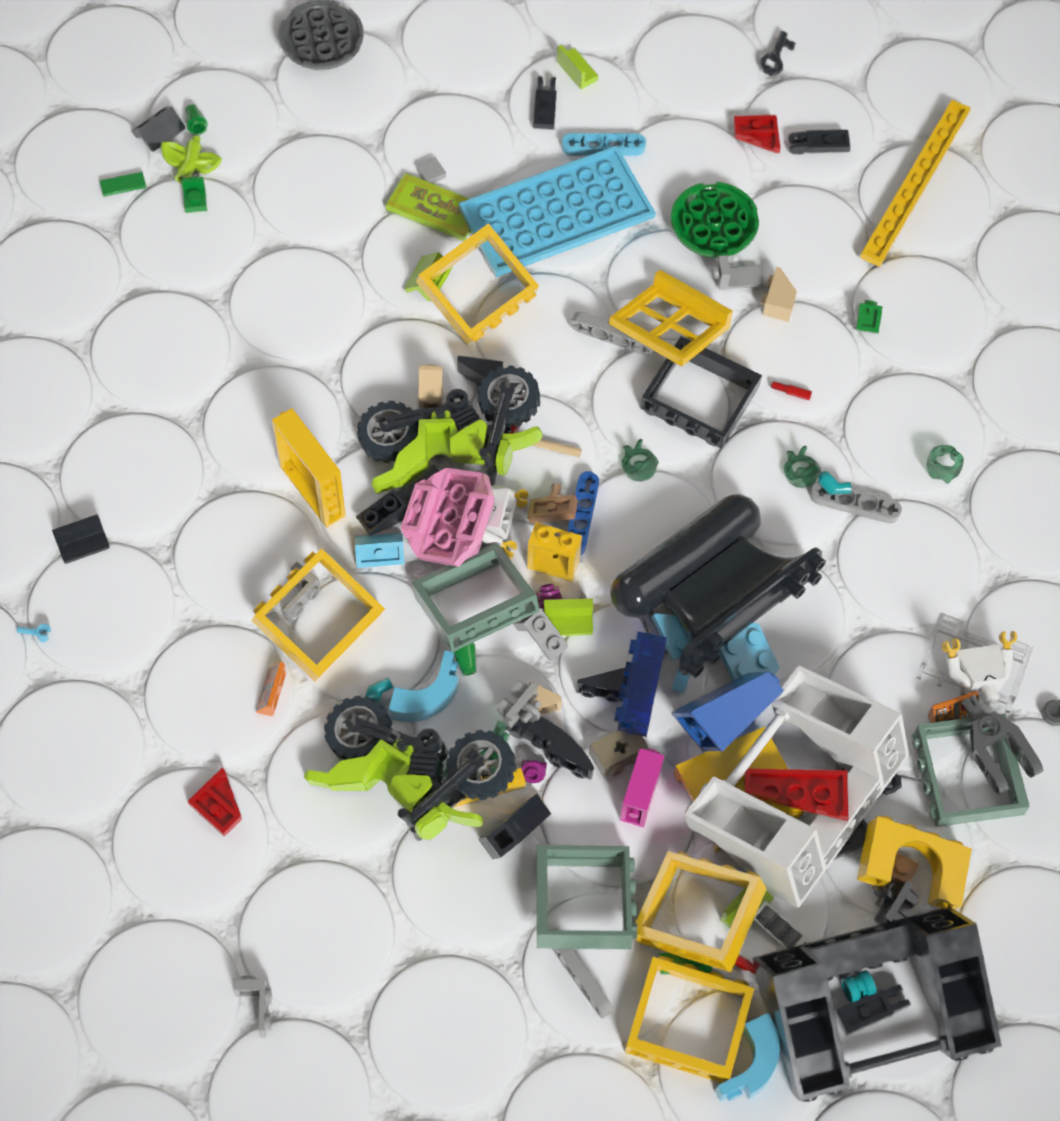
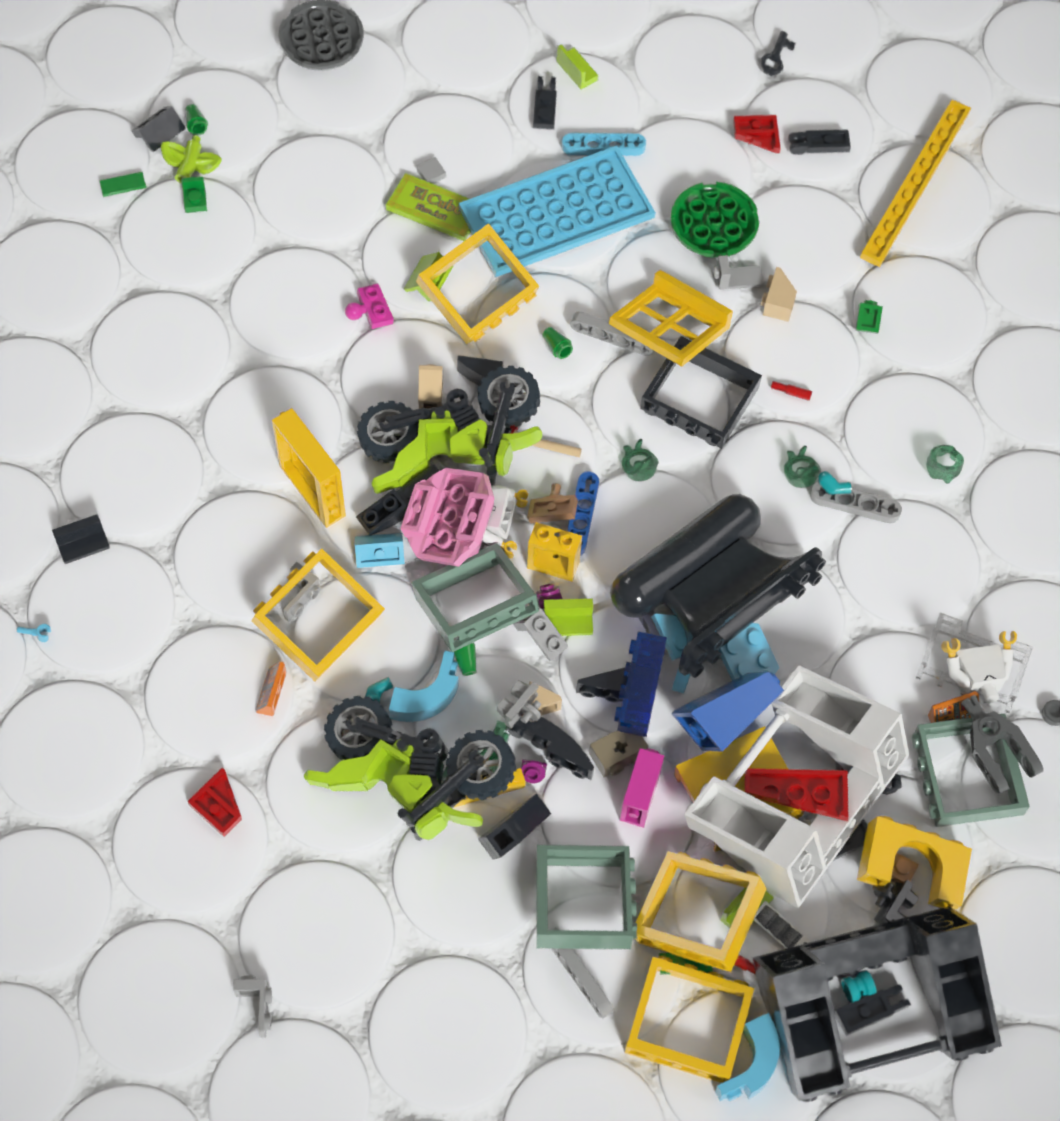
(373, 305): none -> dark pink plate
(558, 343): none -> green cone

